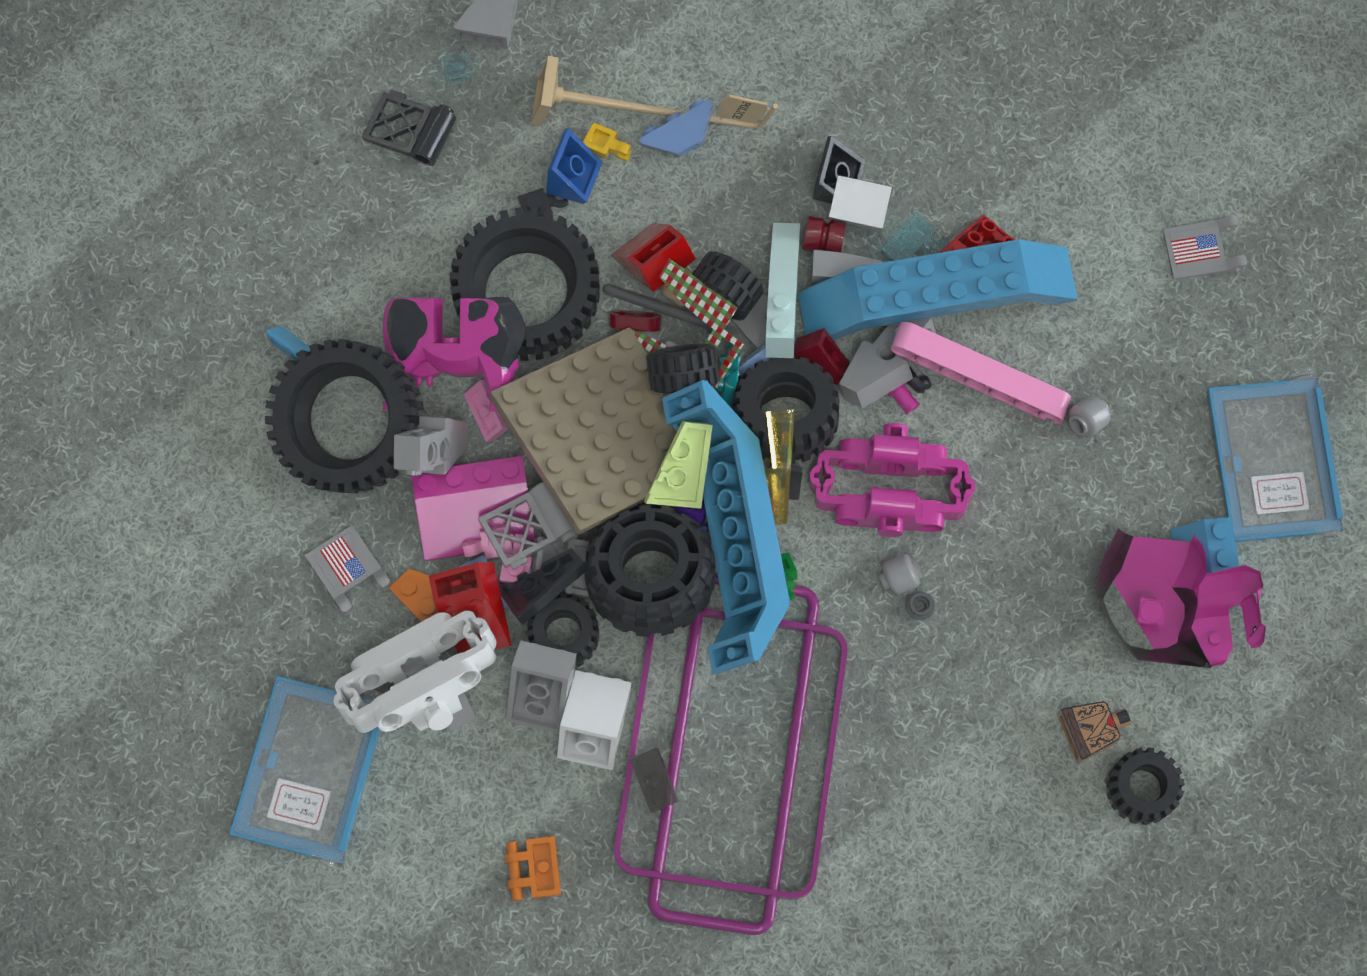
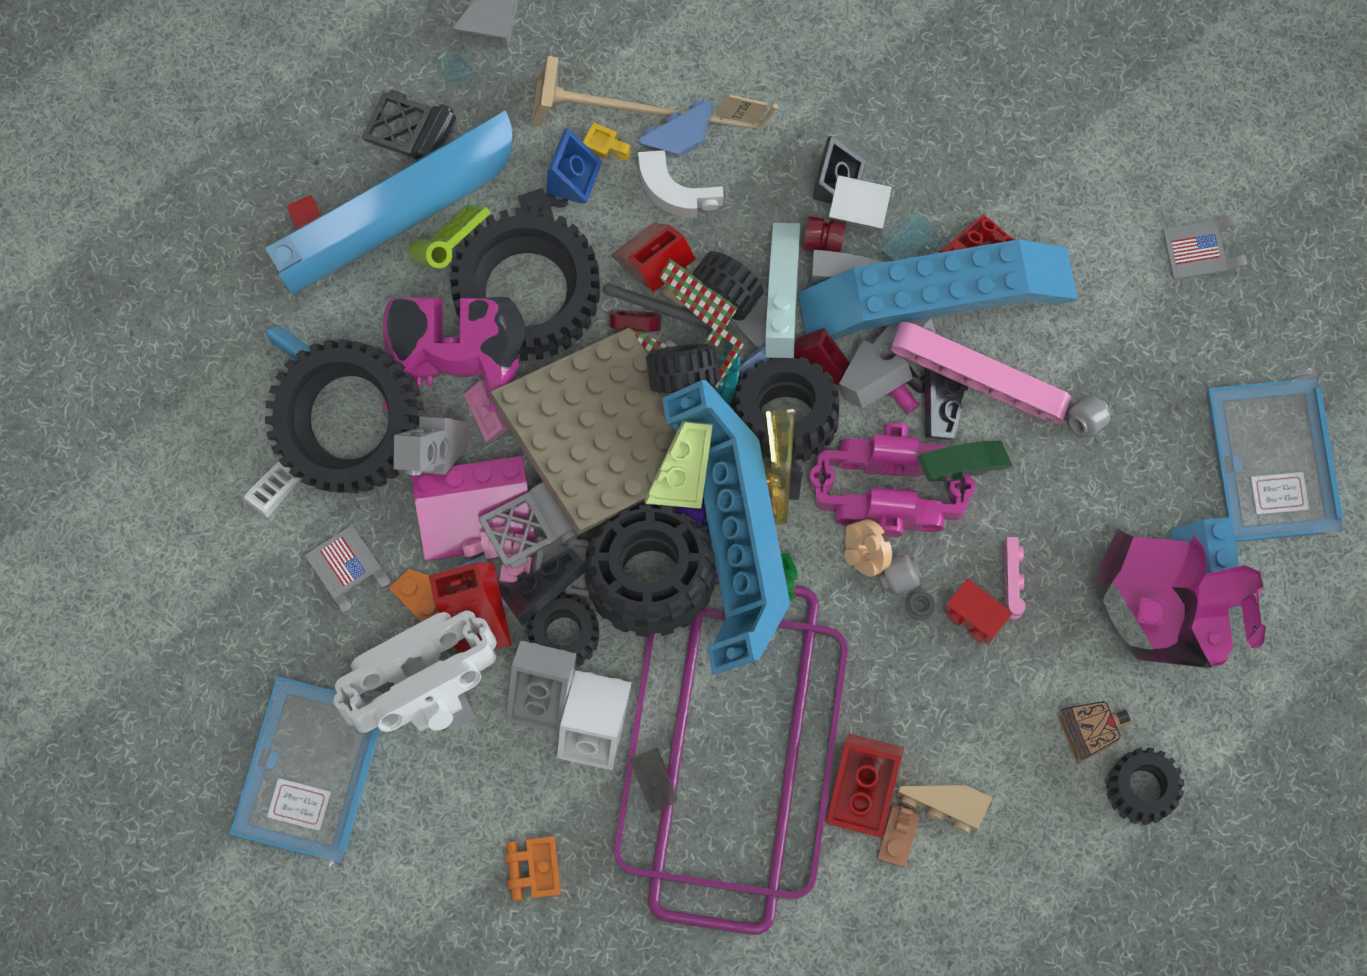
(281, 493): none -> white slope
(303, 211): none -> red brick
(393, 205): none -> dark azure slope
(437, 250): none -> lime piece
(669, 194): none -> white arch
(864, 785): none -> red slope
(867, 548): none -> light nougat plate
(898, 836): none -> nougat plate
(942, 405): none -> black wing
(953, 802): none -> tan slope
(964, 460): none -> dark green slope
(977, 612): none -> red brick
(1013, 579): none -> bright pink plate

